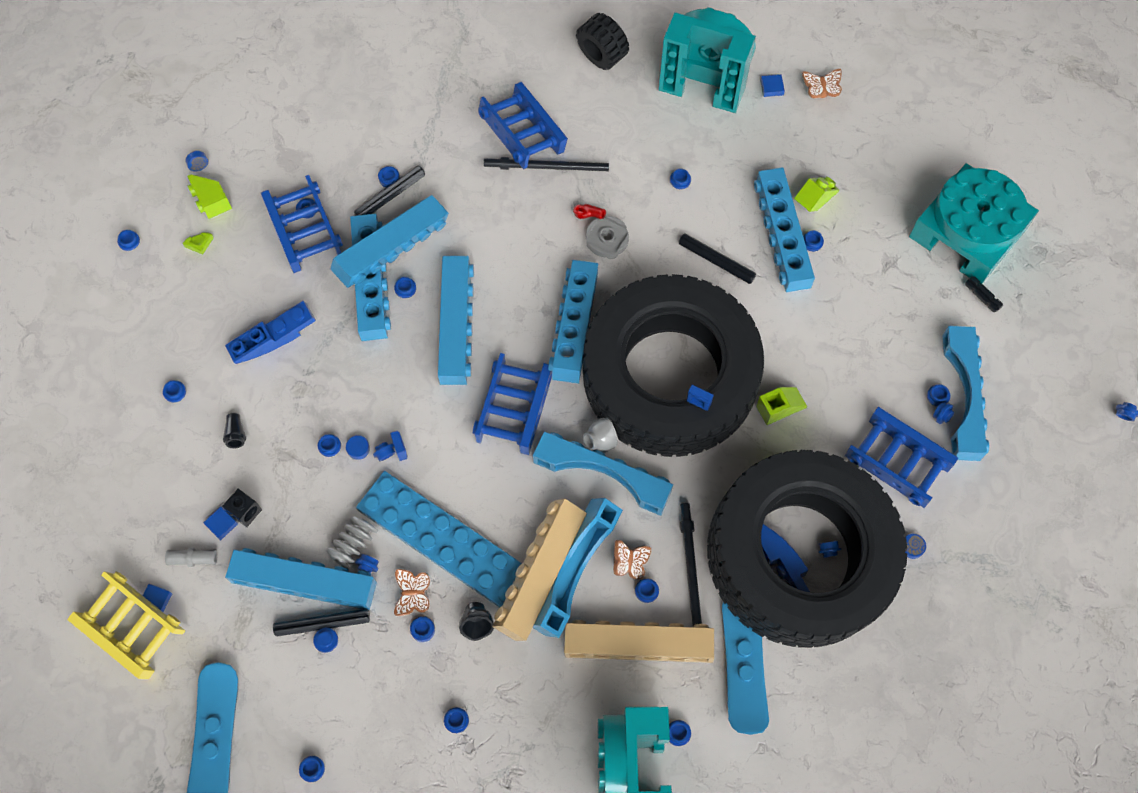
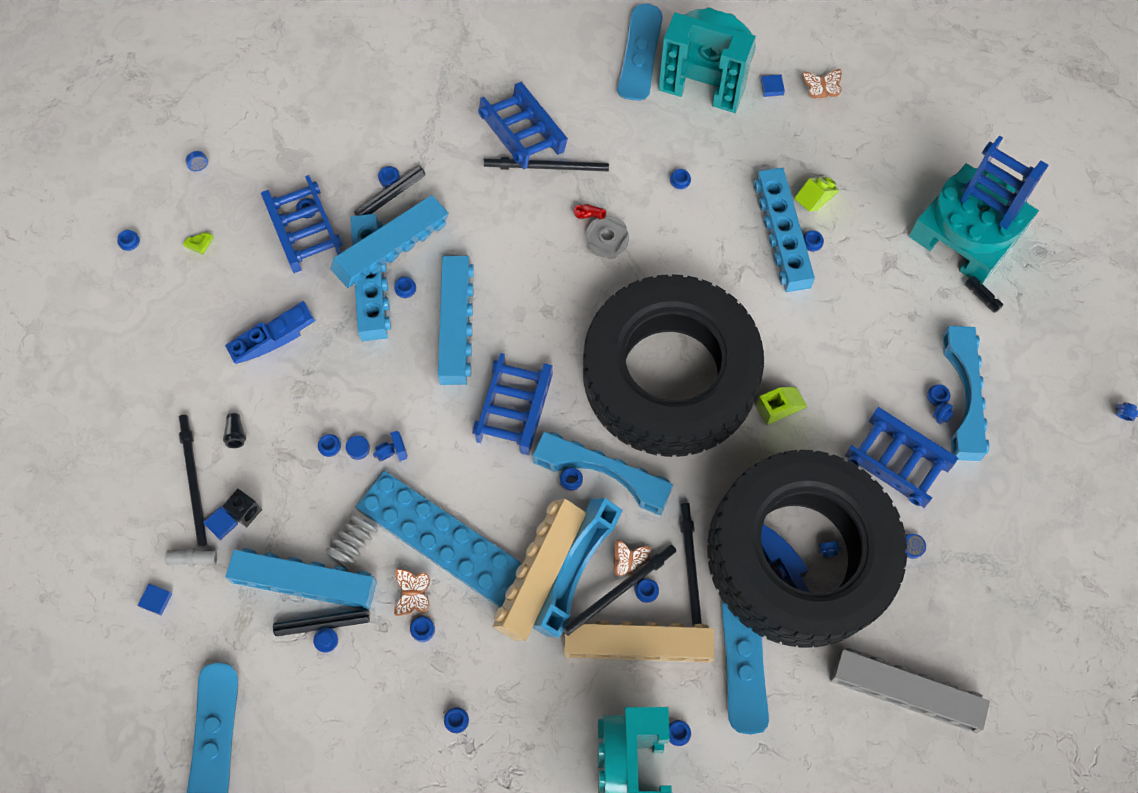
(104, 635): light yellow fence -> none
(174, 391): blue plate -> none
(186, 438): none -> black bar
(210, 195): lime slope -> none
(311, 769): blue plate -> none
(367, 563): blue plate -> none
(476, 622): black piece -> none
(571, 472): none -> blue plate
(574, 321): dark azure brick -> none
(601, 436): light grey piece -> none
(602, 41): black tyre -> none
(640, 52): none -> dark azure piece
(654, 563): none -> black bar
(699, 397): blue tile -> none
(717, 258): black axle -> none
(910, 690): none -> light grey brick
(1022, 188): none -> blue fence

